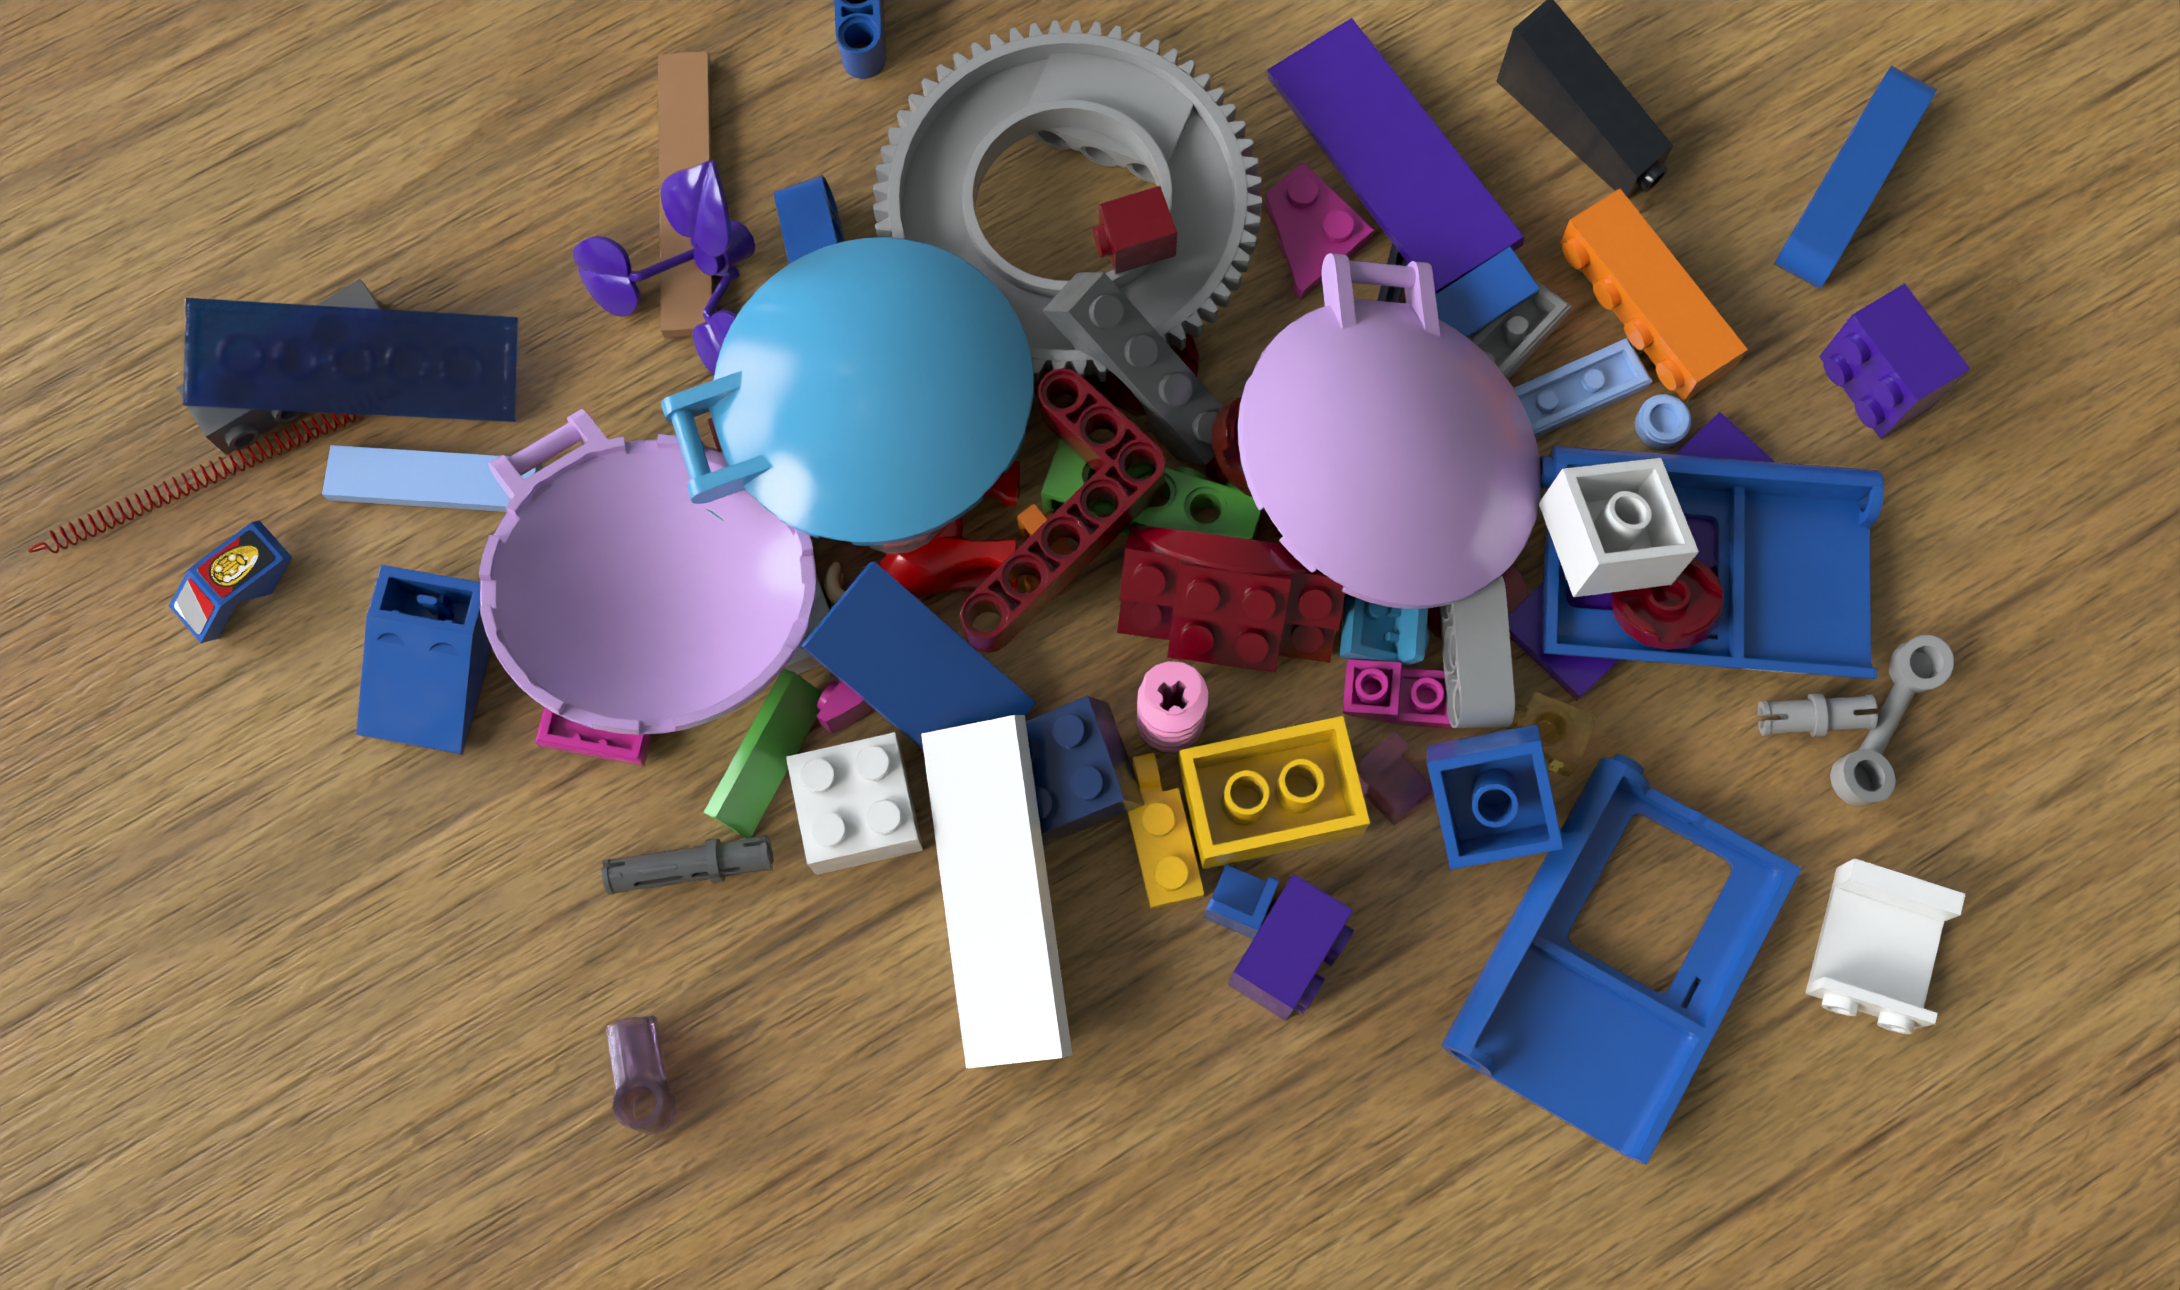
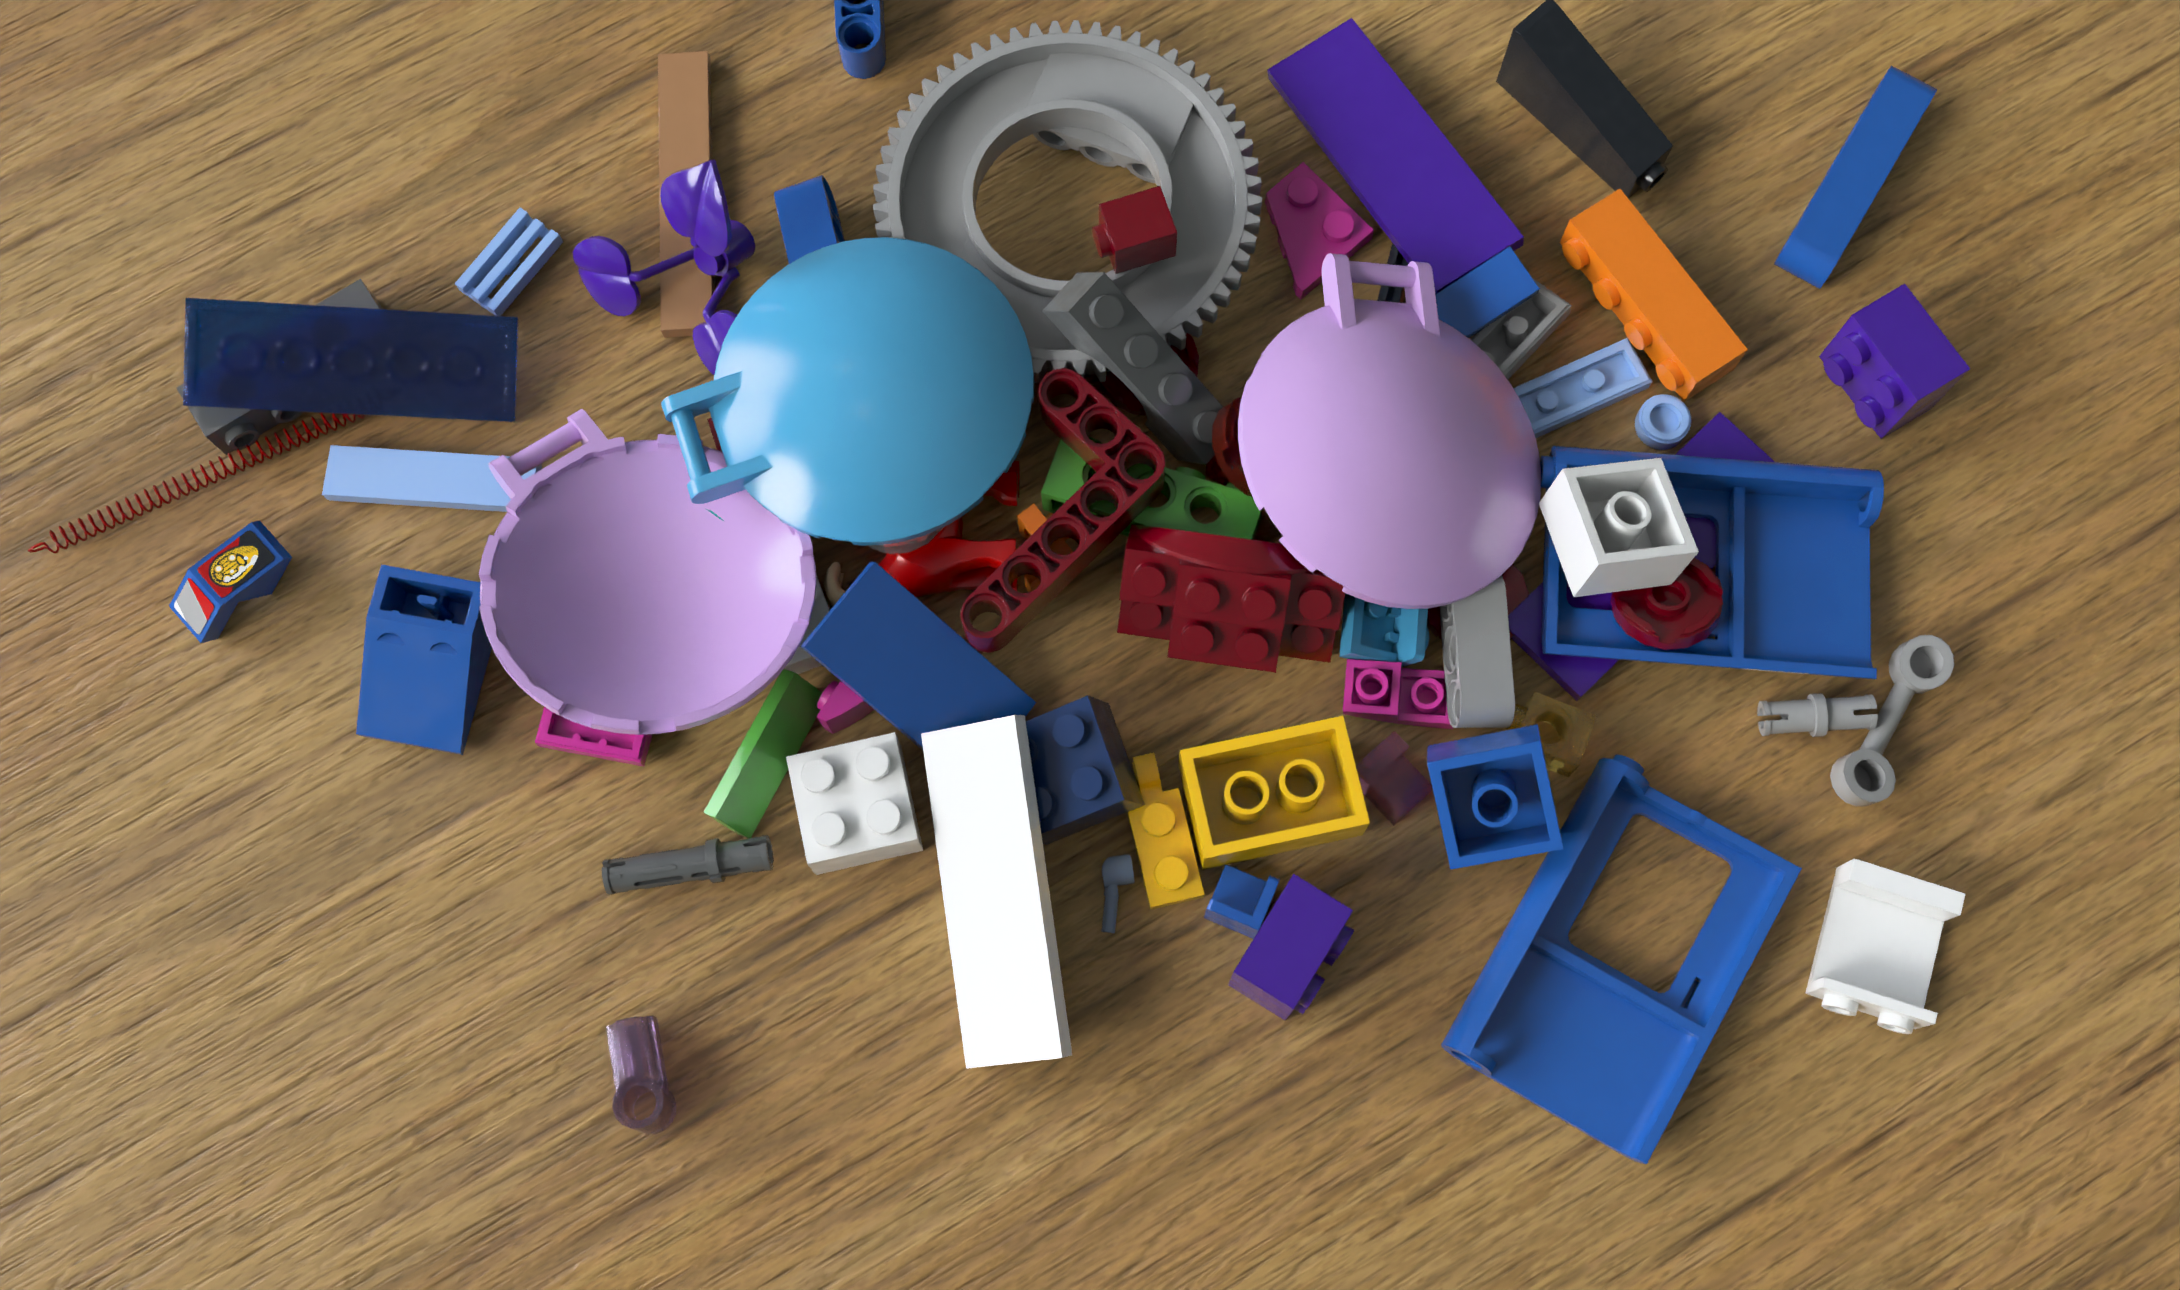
(502, 257): none -> light blue tile
(1115, 872): none -> sand blue hand
(1171, 706): bright pink piece -> none

